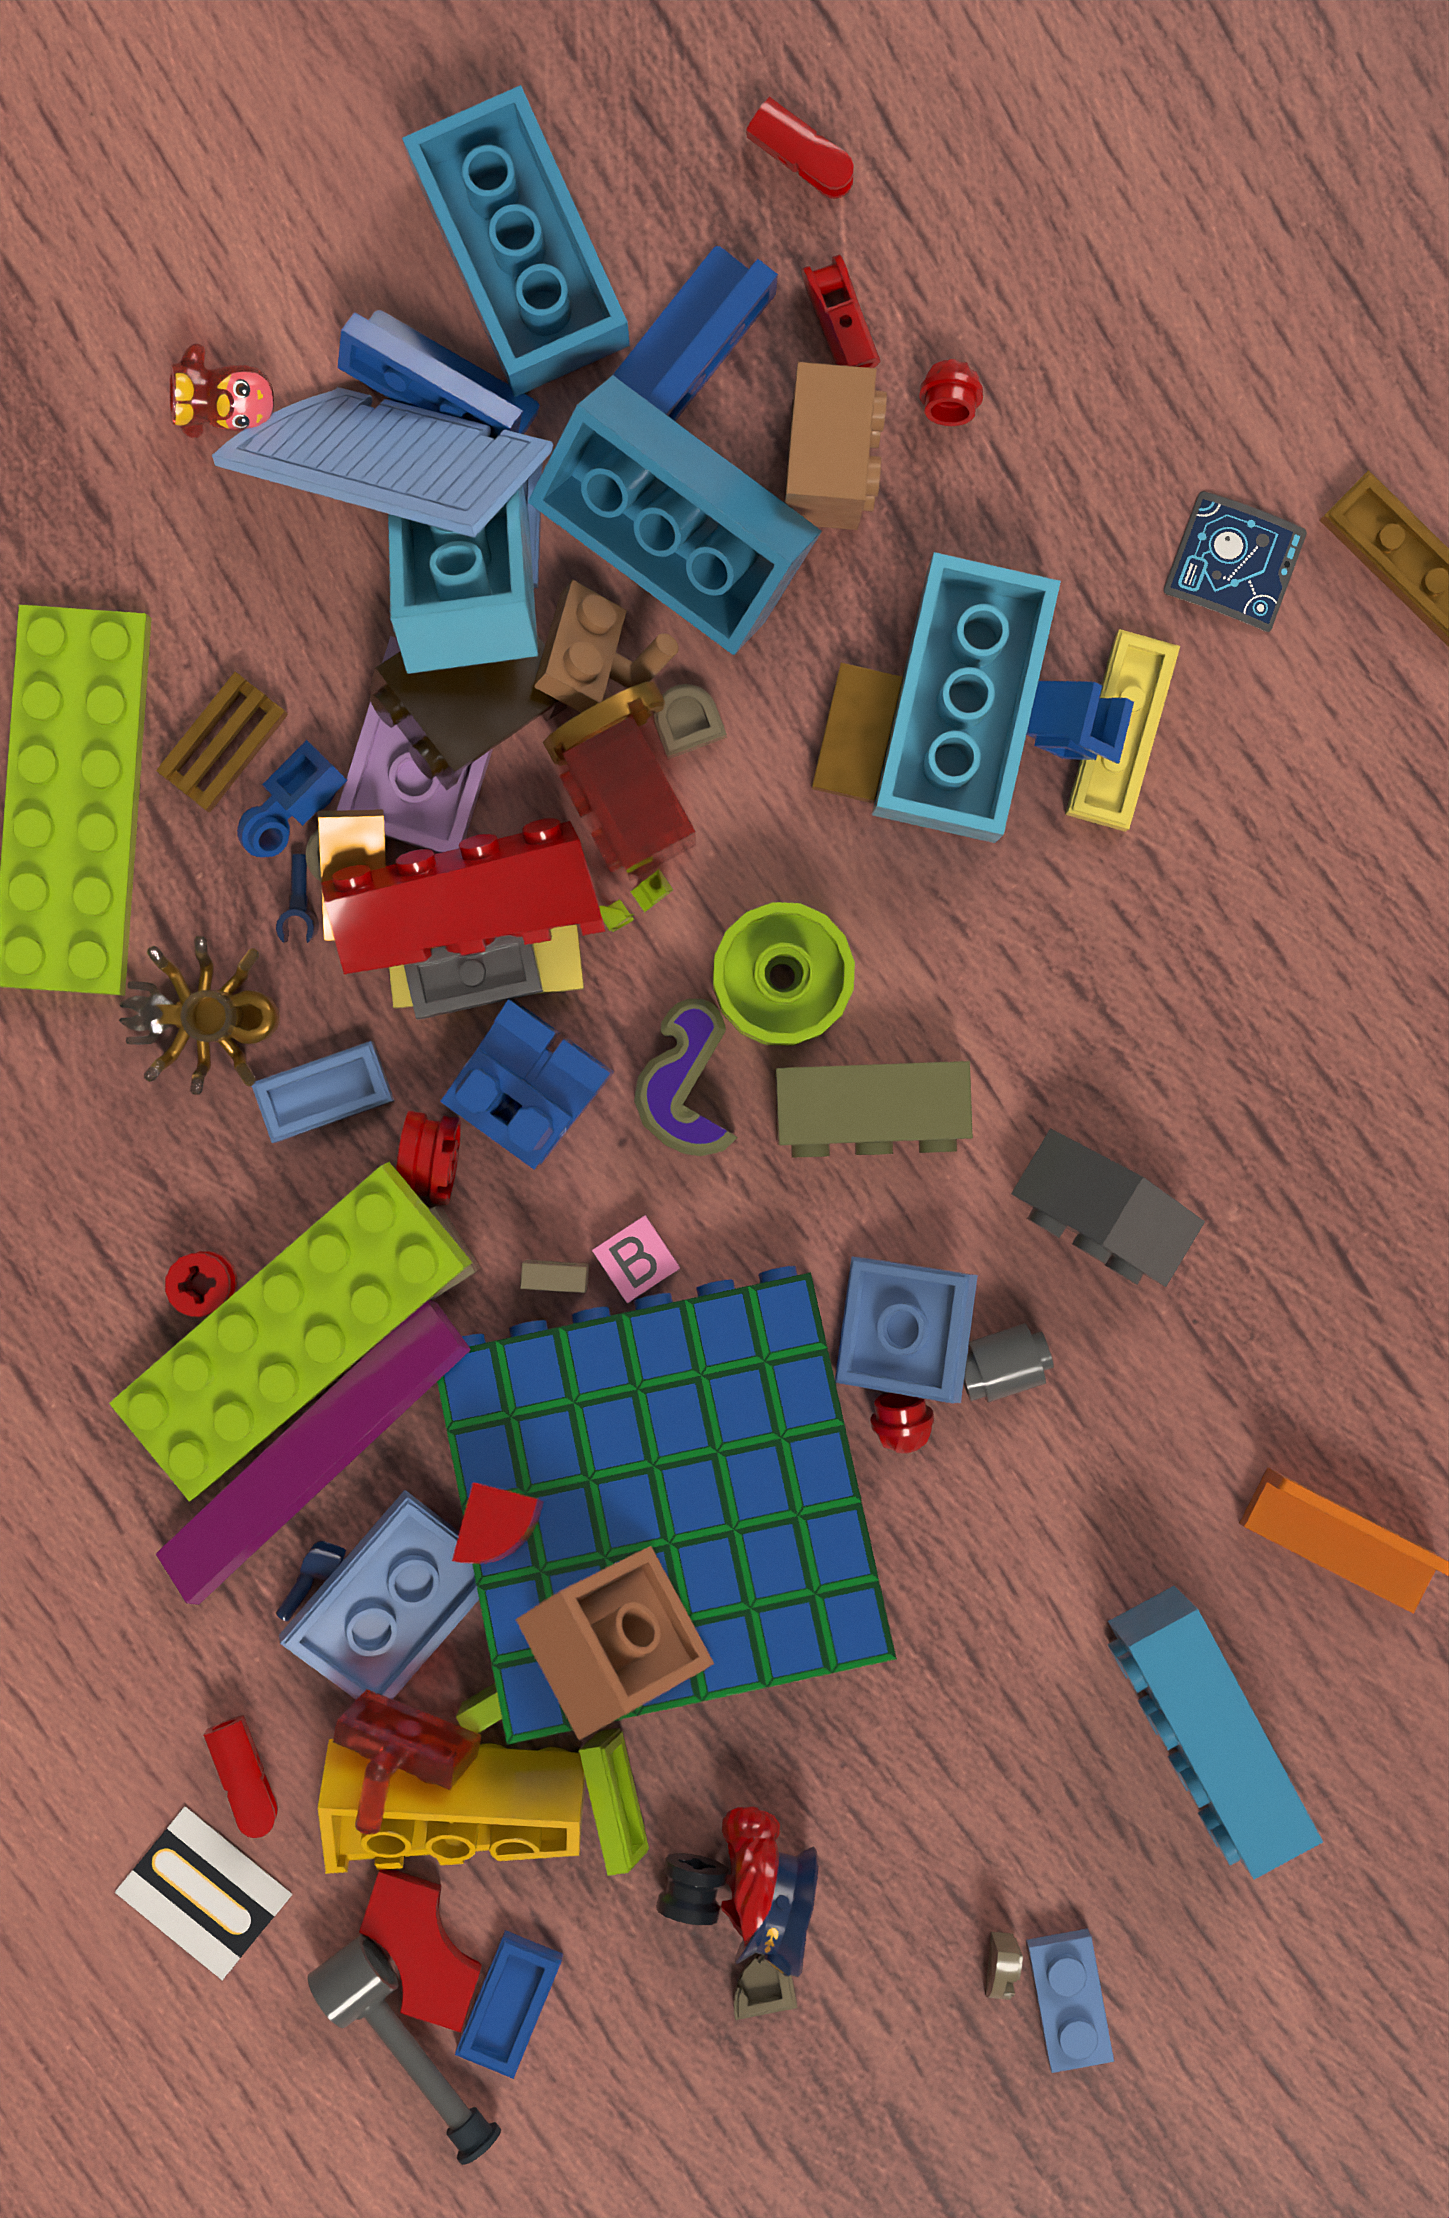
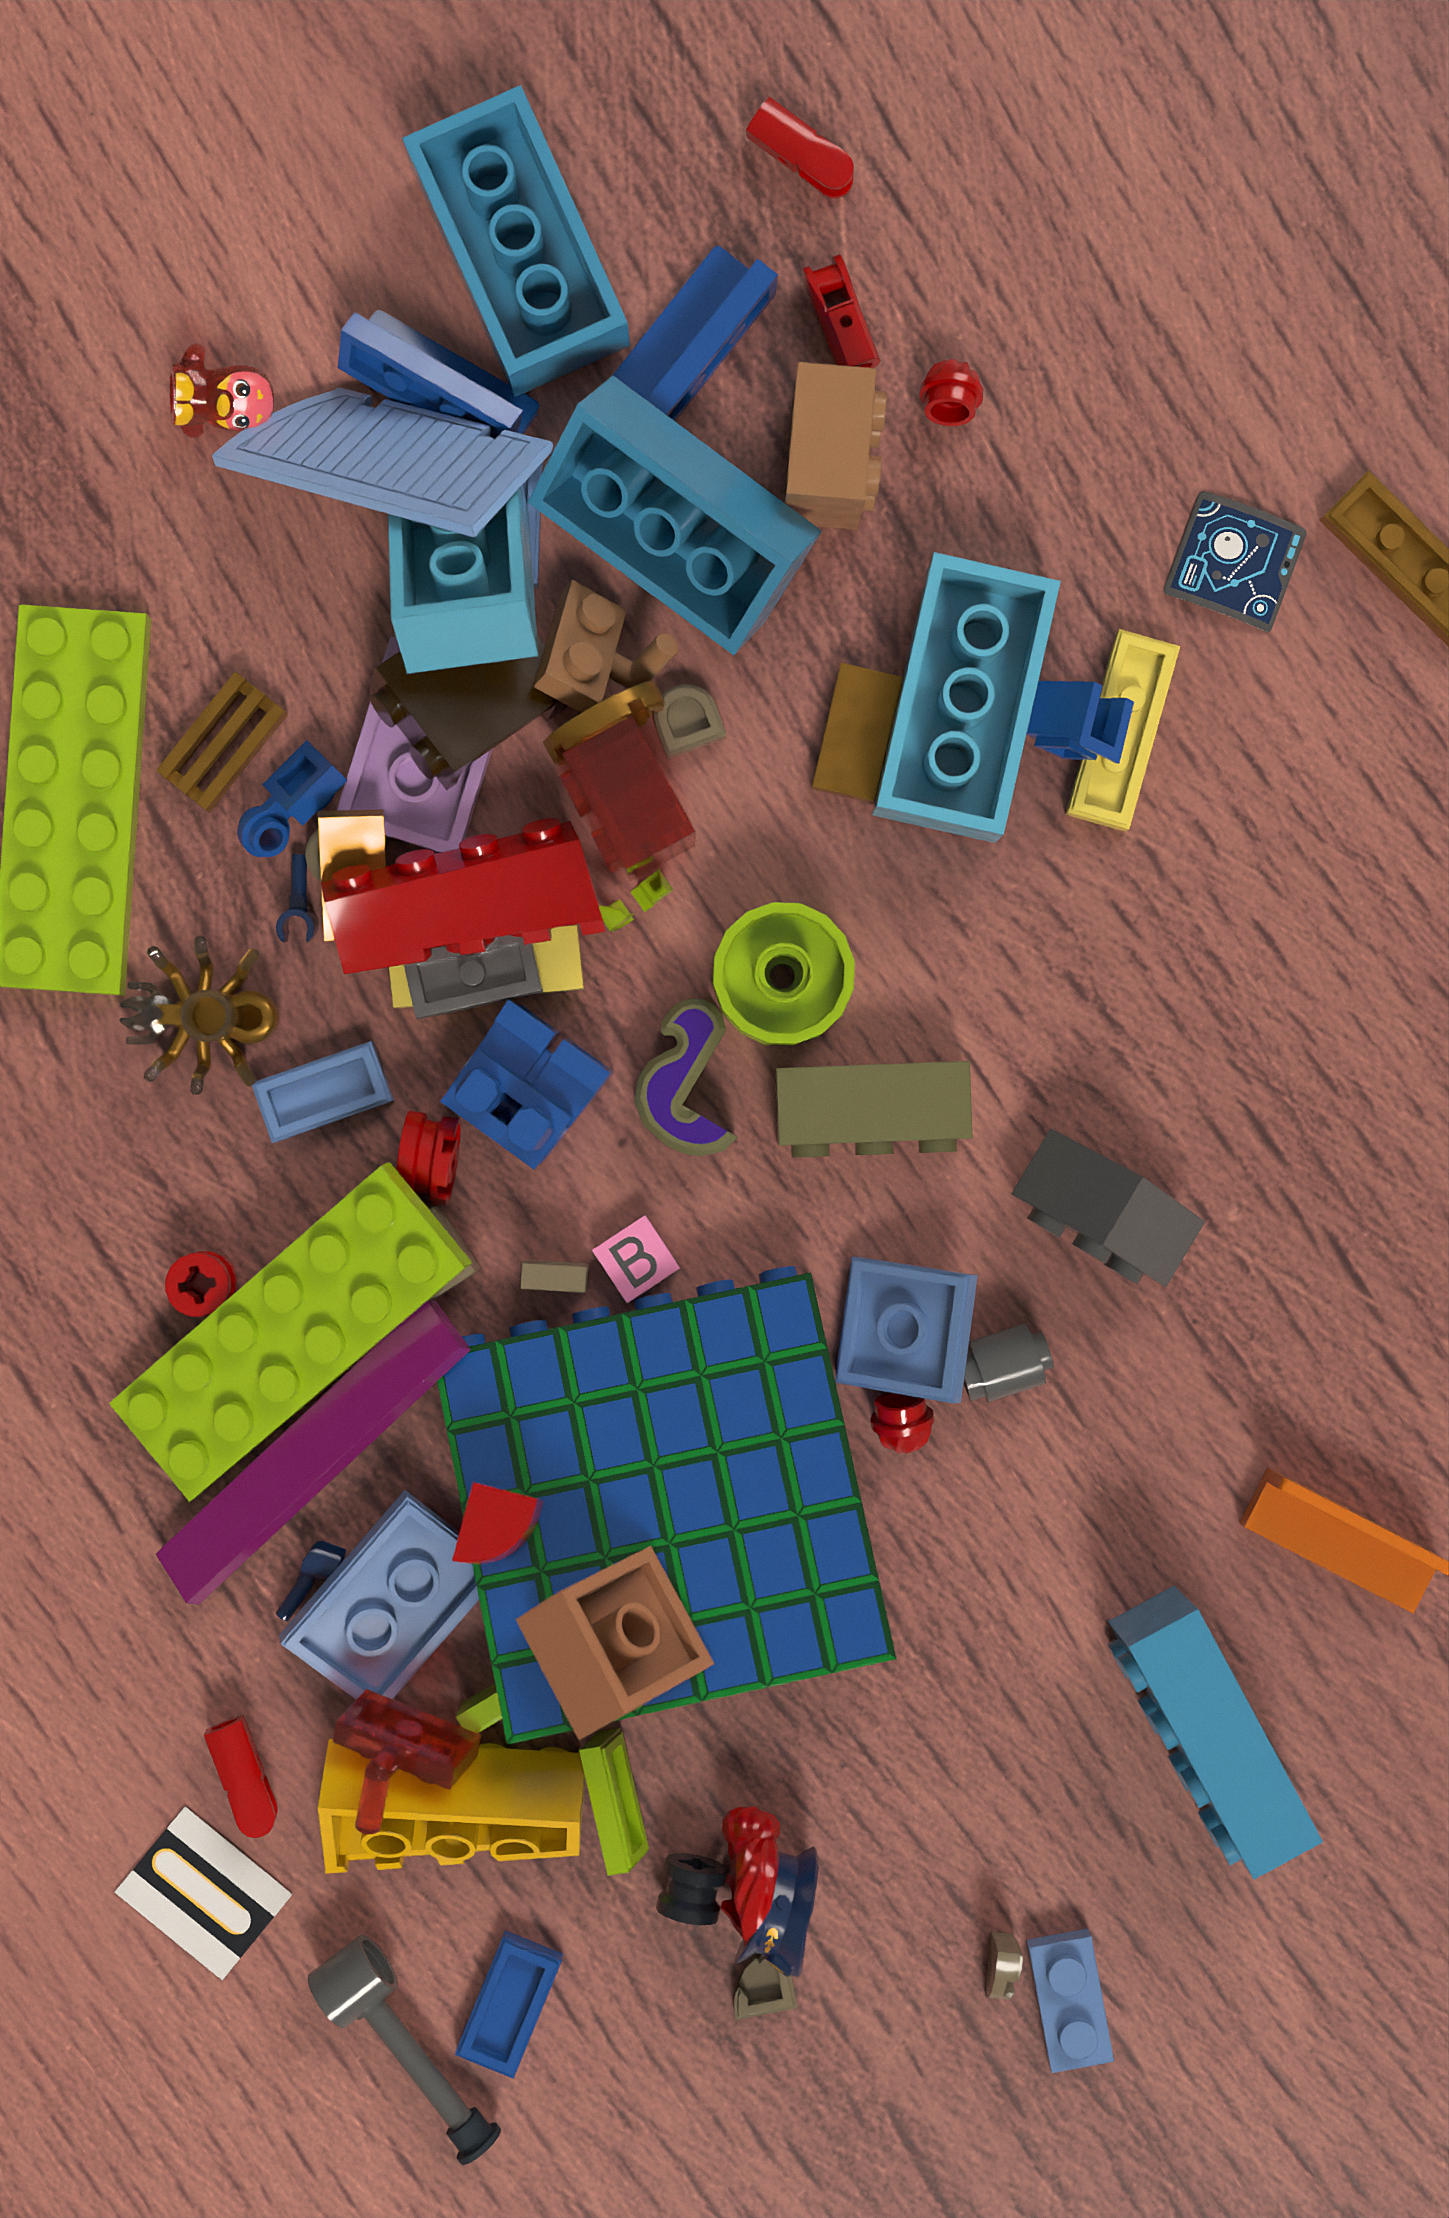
(433, 1971): red tile -> none

